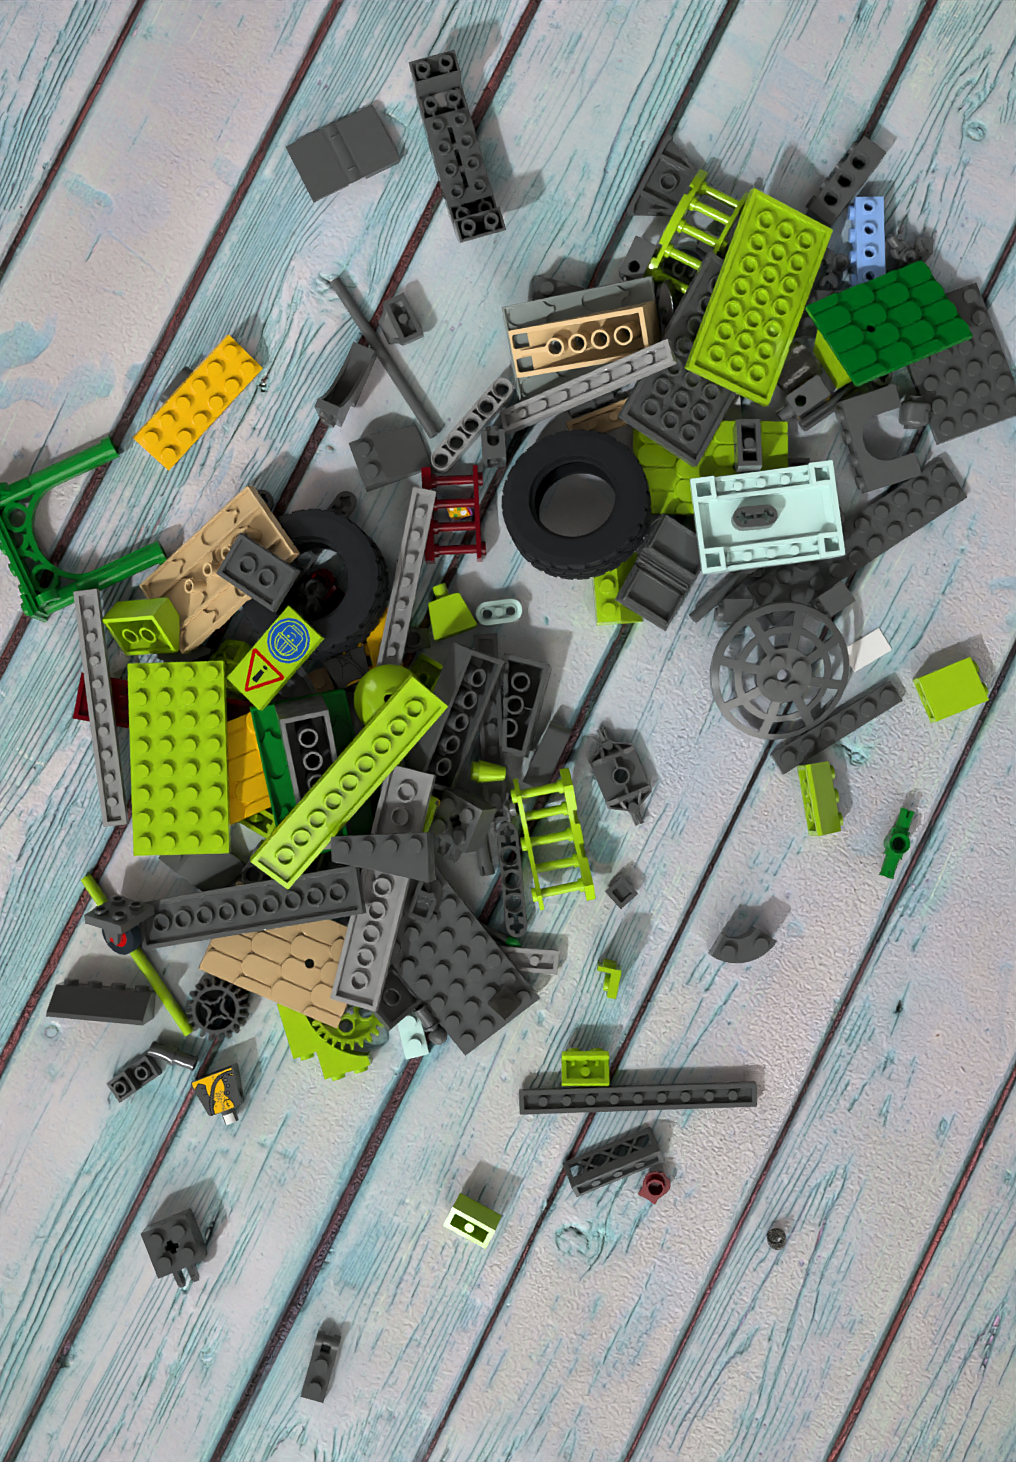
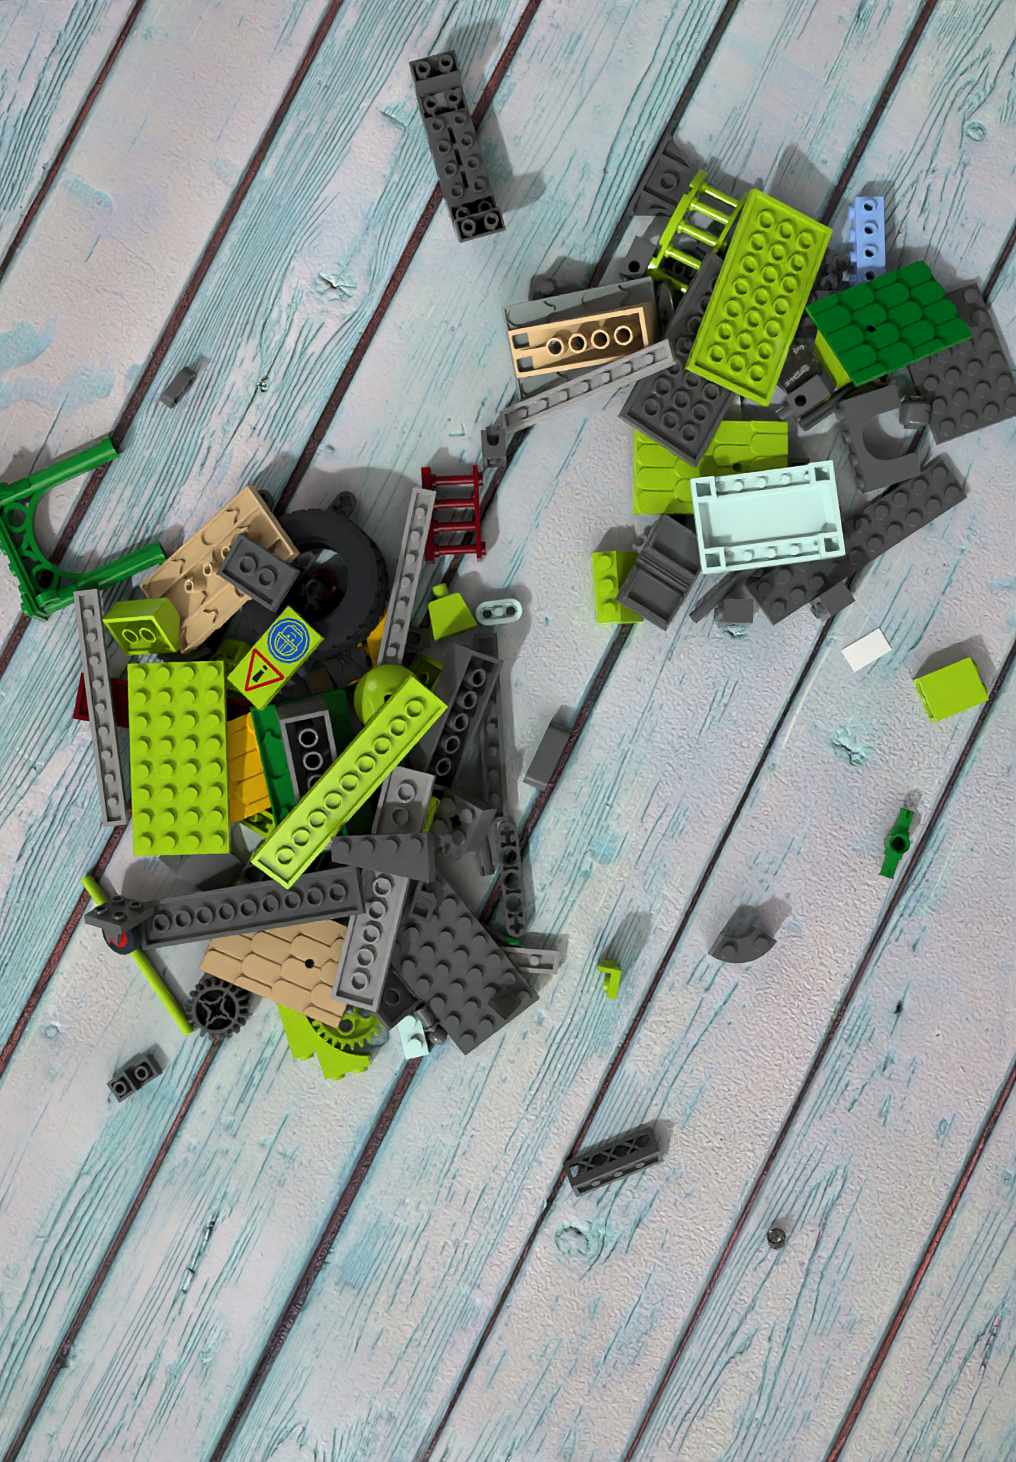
(102, 1002): dark grey slope -> none
(172, 1259): dark grey hinge -> none
(173, 1056): dark grey pin -> none
(197, 402): yellow plate -> none
(220, 1092): torso -> none
(320, 1367): dark grey plate -> none
(343, 153): dark grey piece -> none
(346, 387): dark grey arch -> none
(384, 357): dark grey piece -> none
(389, 456): dark grey slope -> none
(399, 321): dark grey slope -> none
(459, 514): tile -> none
(472, 1220): lime brick -> none
(476, 415): light grey beam -> none
(487, 772): lime cone -> none
(510, 807): dark grey plate -> none
(523, 699): dark grey wedge -> none
(563, 456): black tyre -> none
(572, 833): lime fence -> none
(585, 1067): lime bracket -> none
(590, 405): dark grey pin -> none
(601, 420): tan plate -> none
(621, 892): dark grey plate -> none
(626, 795): dark grey plate -> none
(637, 1097): dark grey plate -> none
(654, 1186): dark red animal -> none
(747, 445): dark grey brick -> none
(754, 512): dark grey beam -> none
(773, 661): dark grey dish -> none
(820, 798): lime slope -> none
(836, 727): dark grey plate -> none
(869, 157): dark grey brick -> none
(905, 255): dark grey piece -> none

